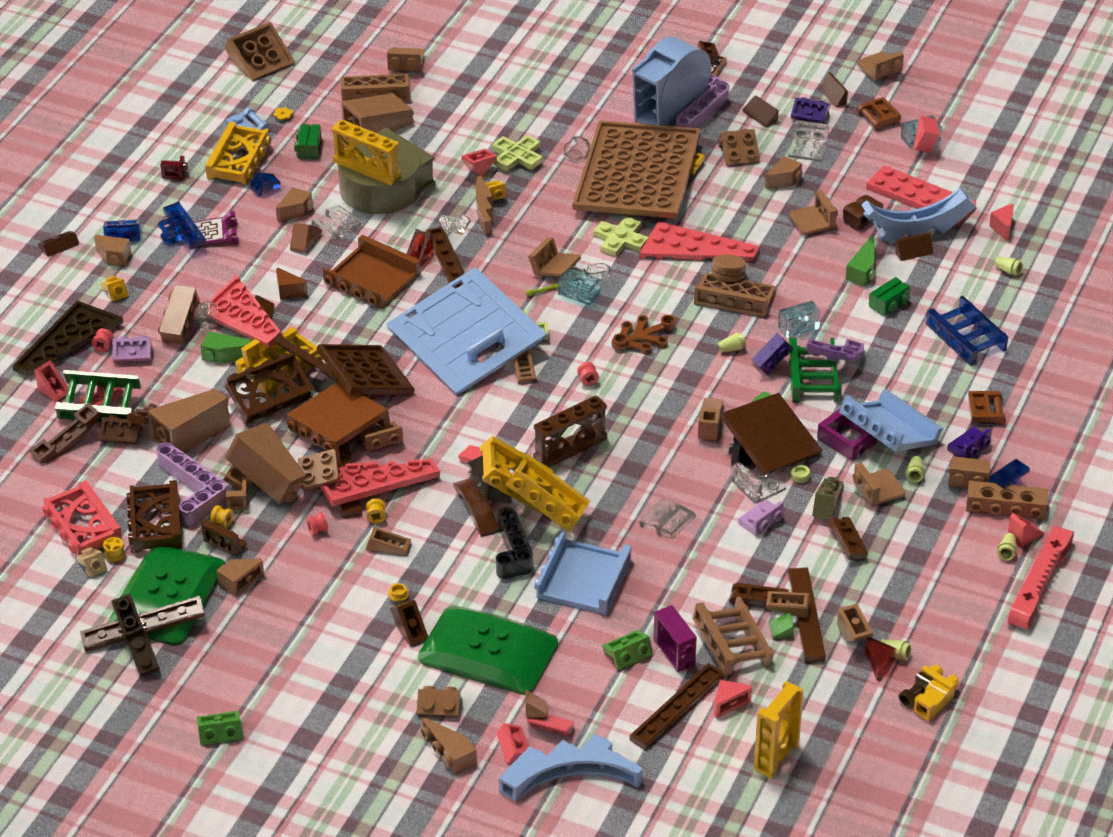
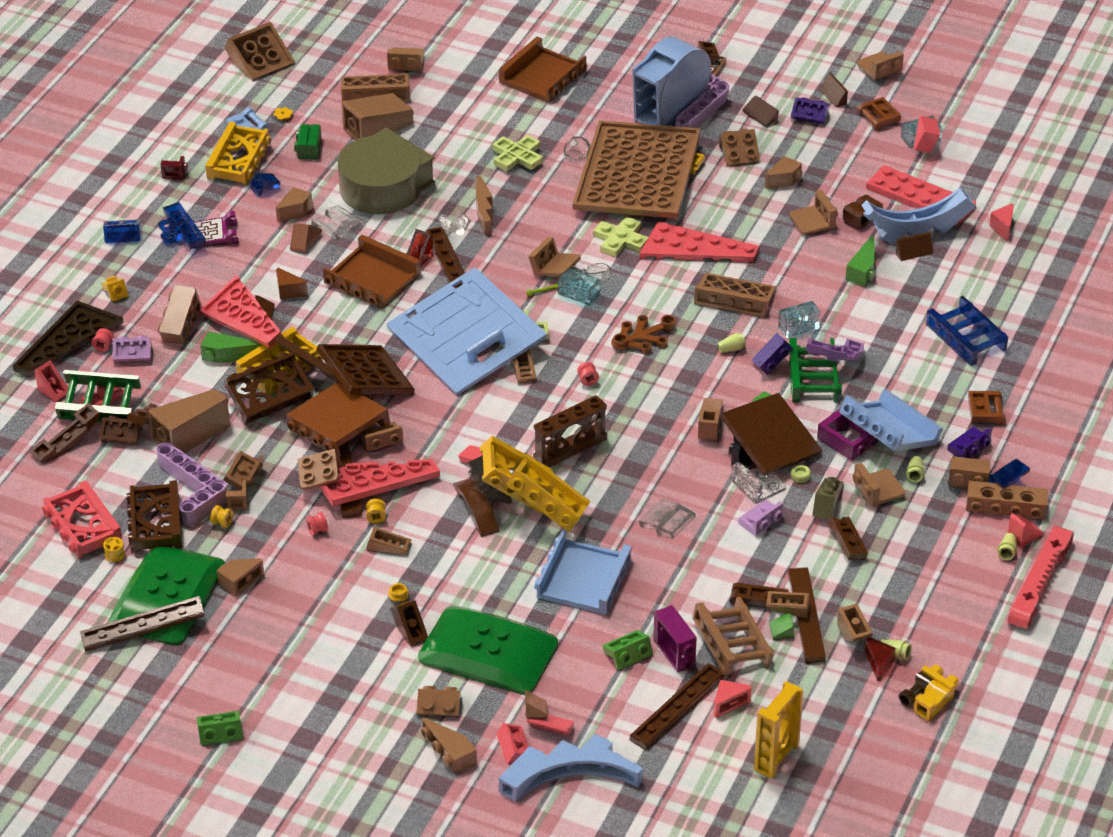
(59, 243): reddish brown slope -> none
(93, 561): tan bracket -> none
(113, 249): medium nougat slope -> none
(135, 635): dark brown slope -> none
(205, 315): clear hair -> none
(222, 538): reddish brown bracket -> none
(253, 354): yellow bracket -> none
(266, 462): medium nougat slope -> none
(353, 158): yellow fence -> none
(479, 161): coral slope -> none
(497, 189): yellow bracket -> none
(519, 555): black beam -> none
(540, 71): none -> dark orange panel
(728, 268): medium nougat head -> none
(809, 141): clear bracket -> none
(889, 296): green brick -> none
(1010, 265): yellowish green cone -> none

